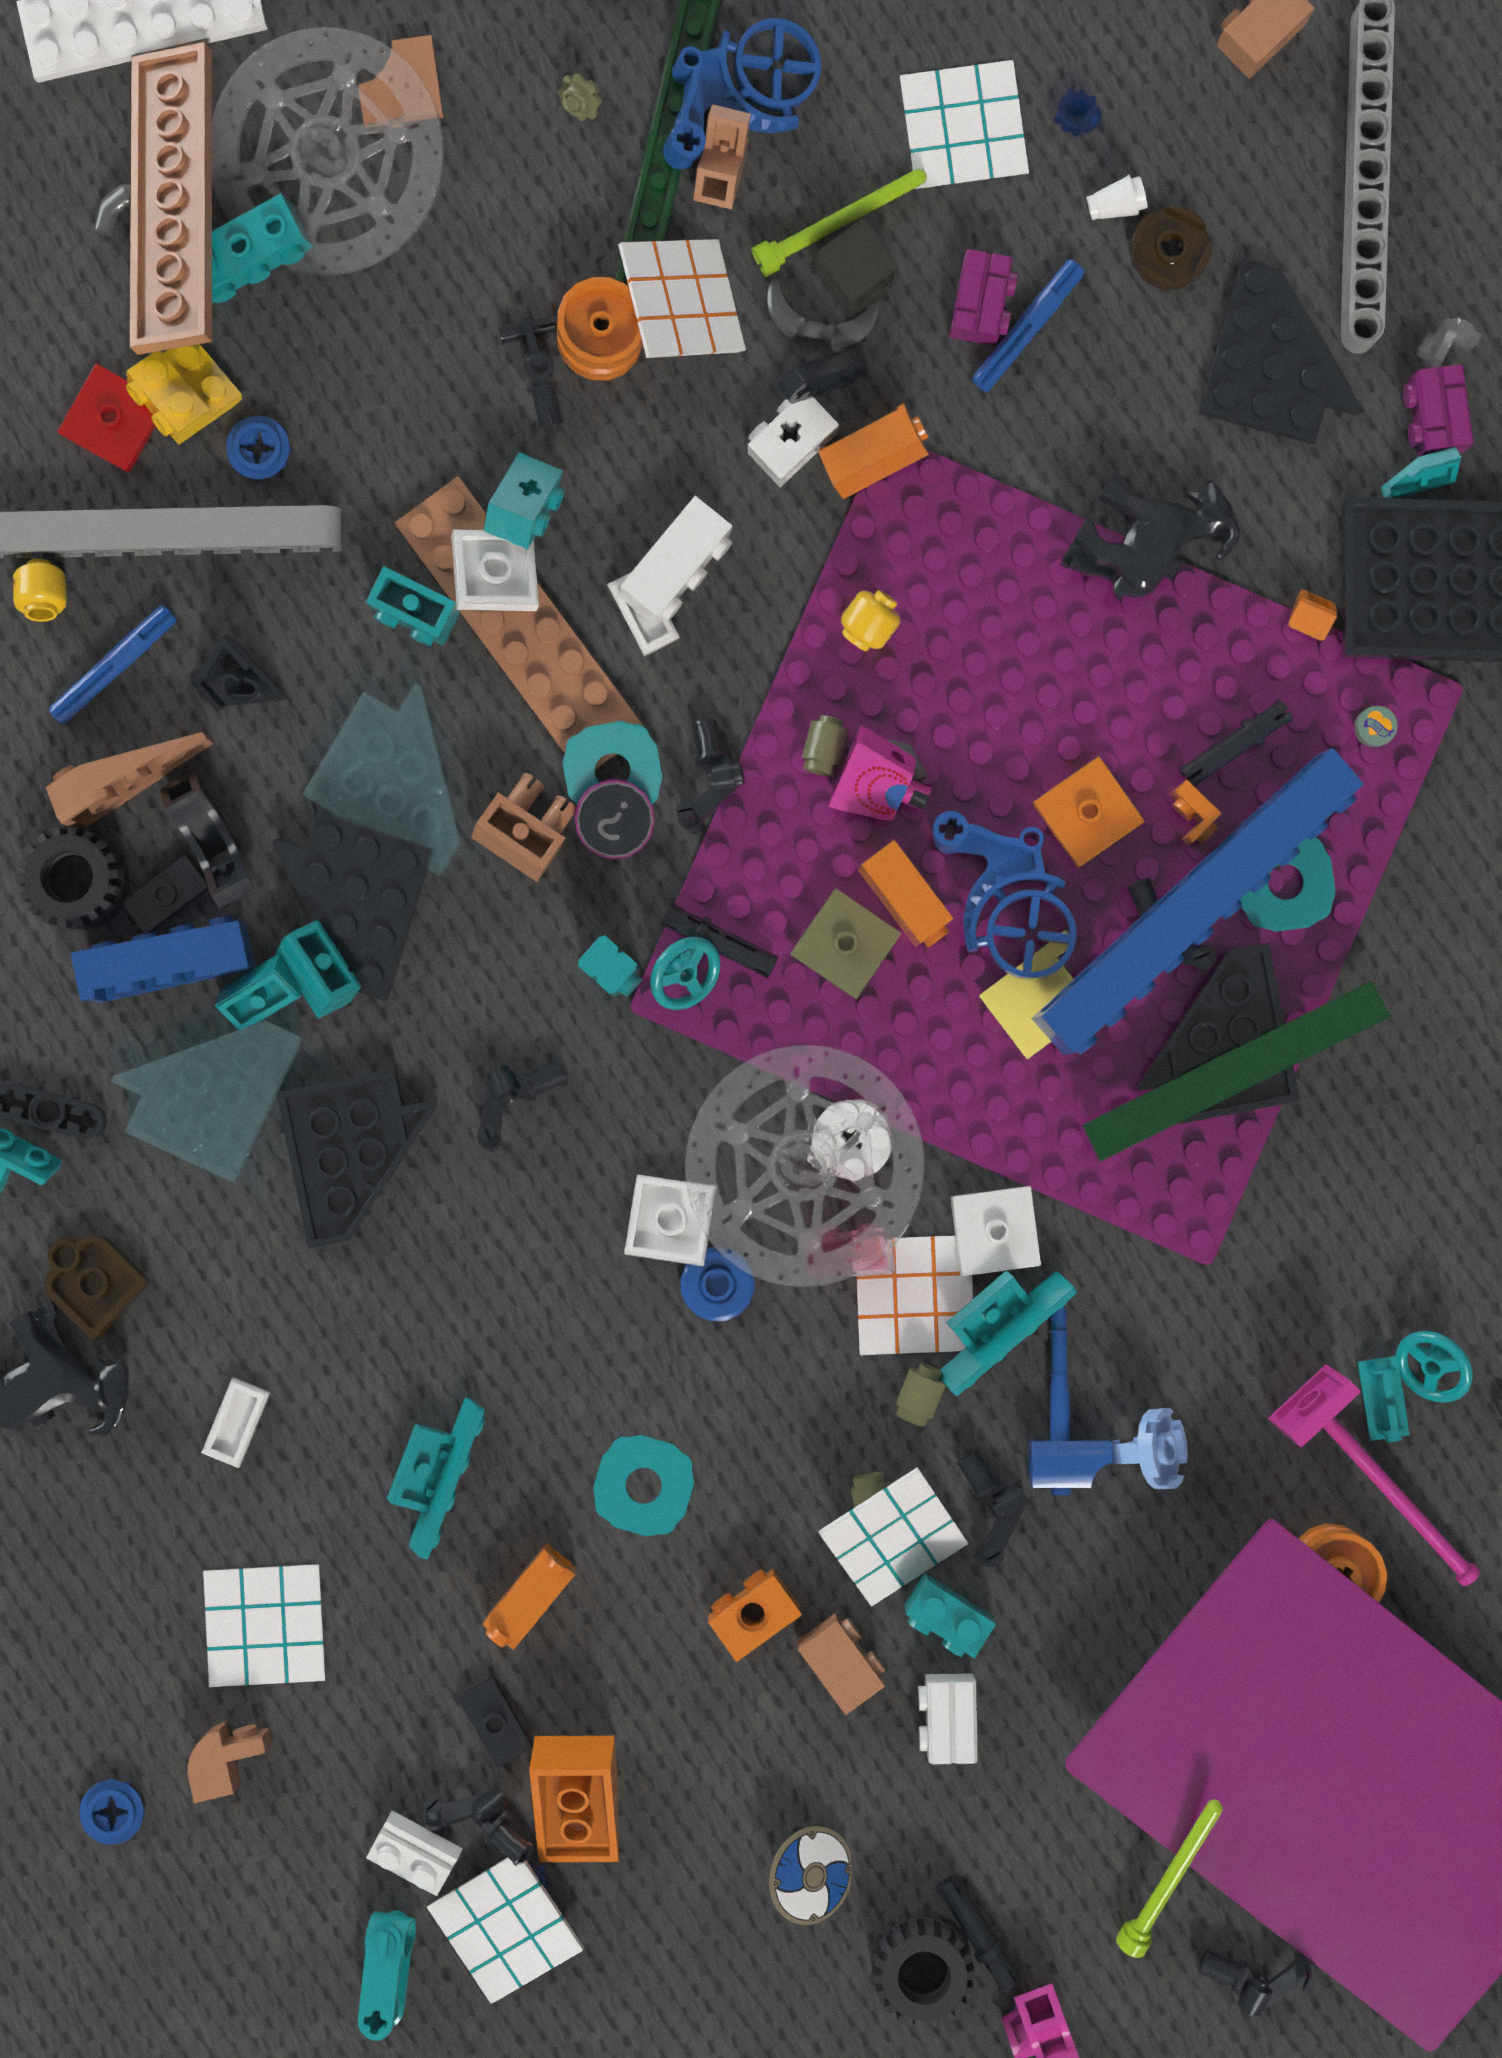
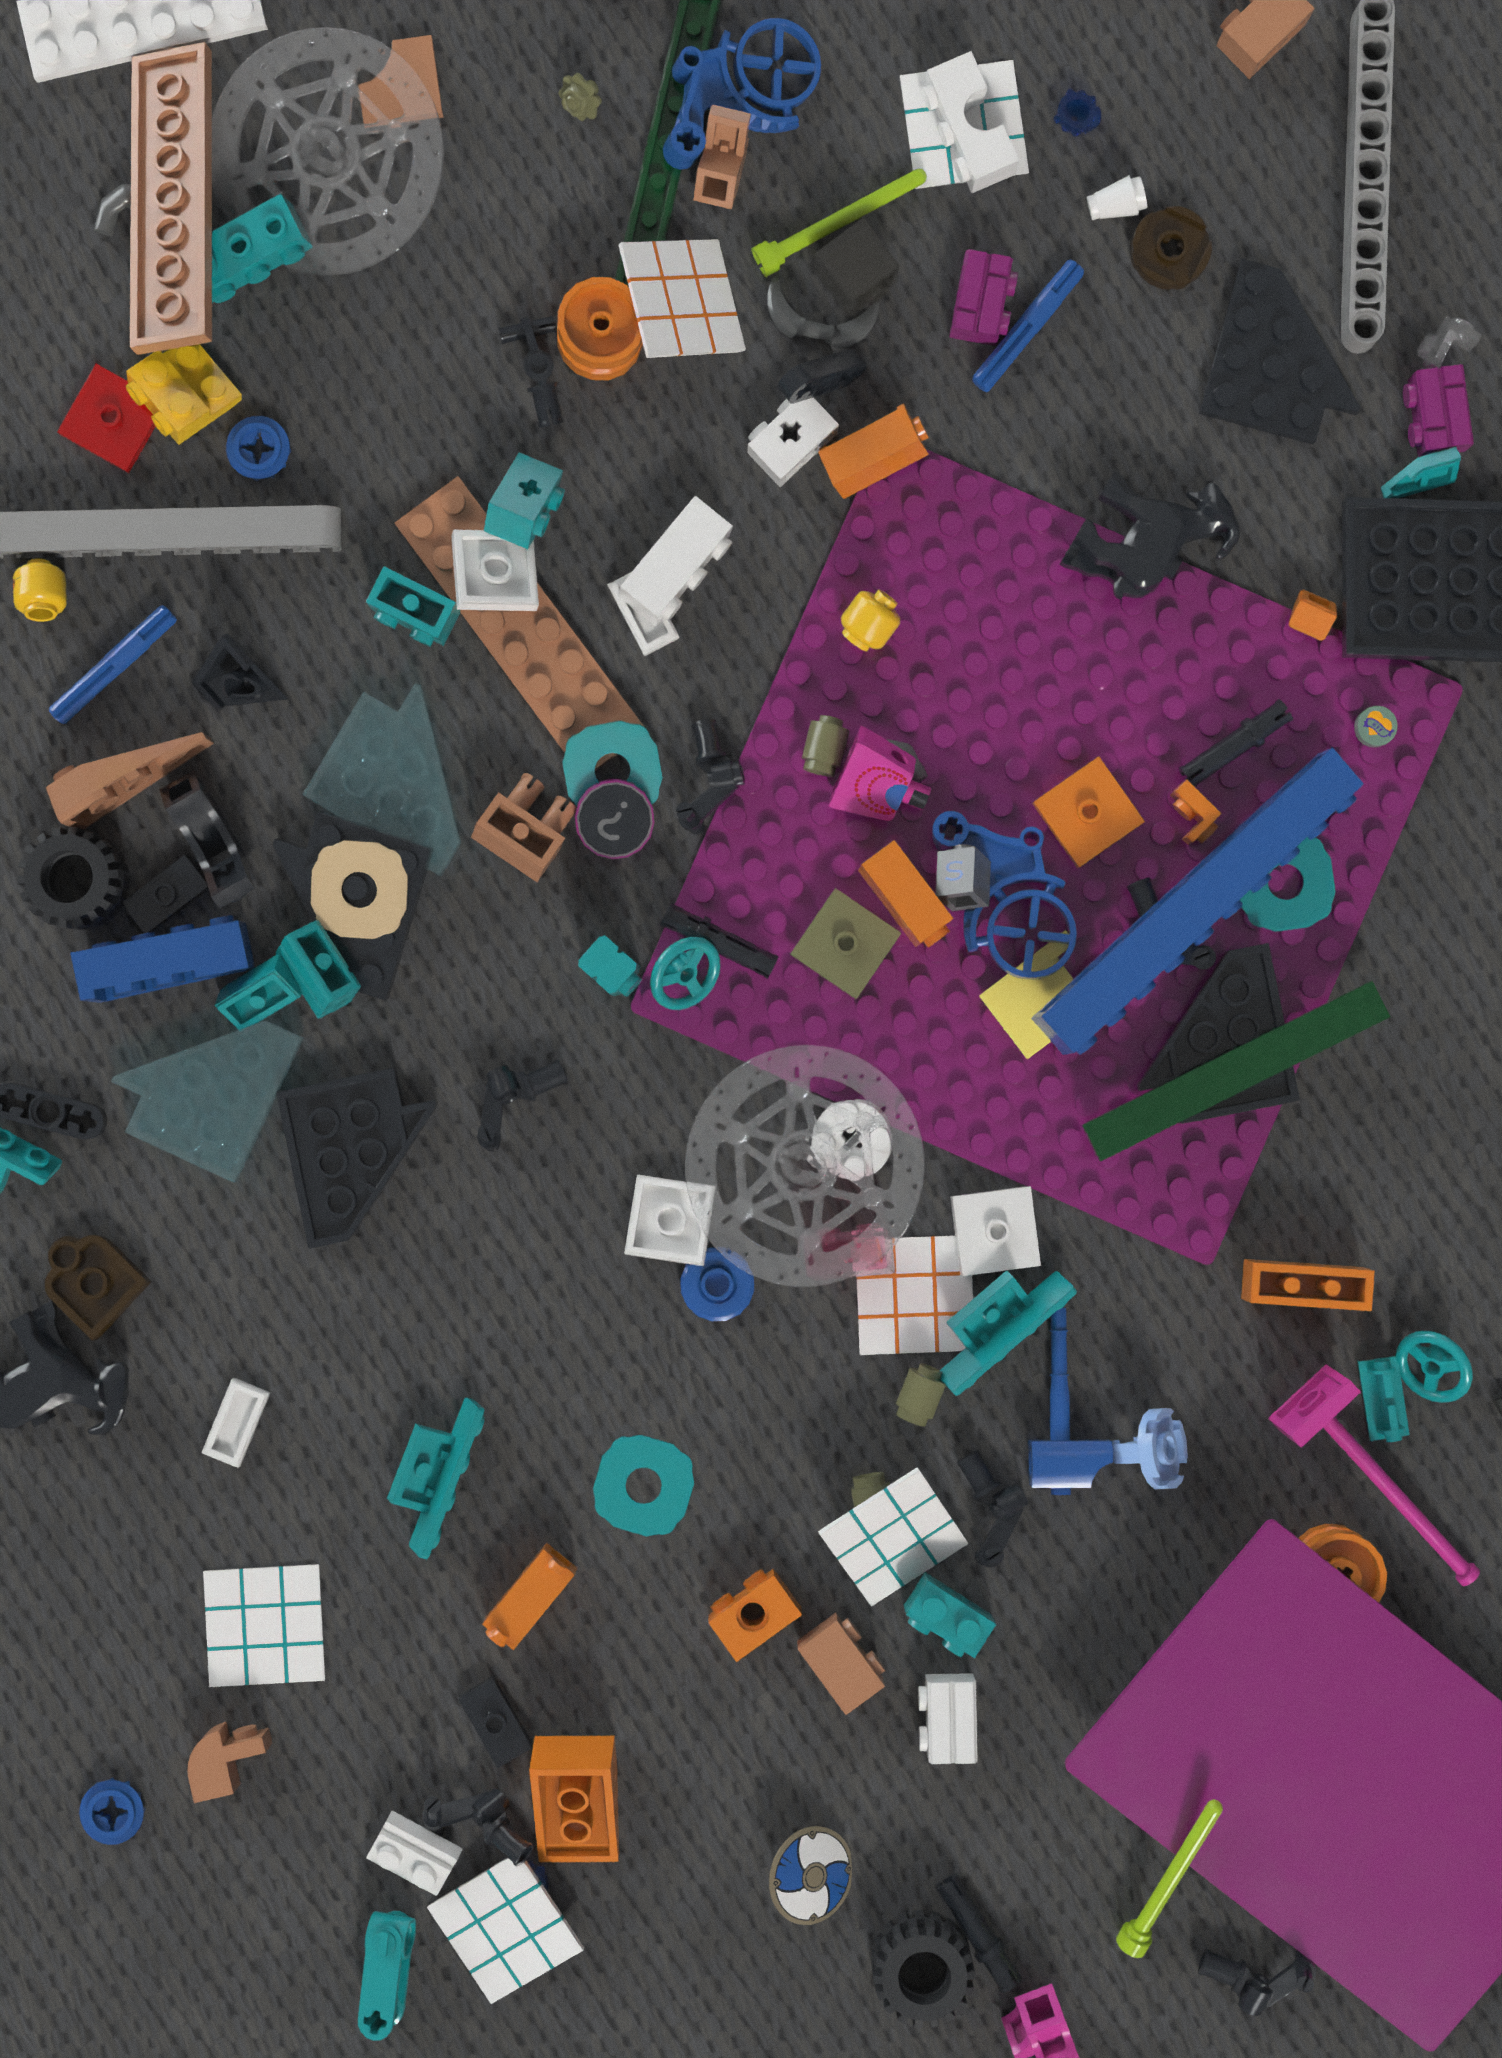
(332, 909): none -> tan piece
(963, 878): none -> brick
(981, 155): none -> white arch
(1307, 1285): none -> orange brick

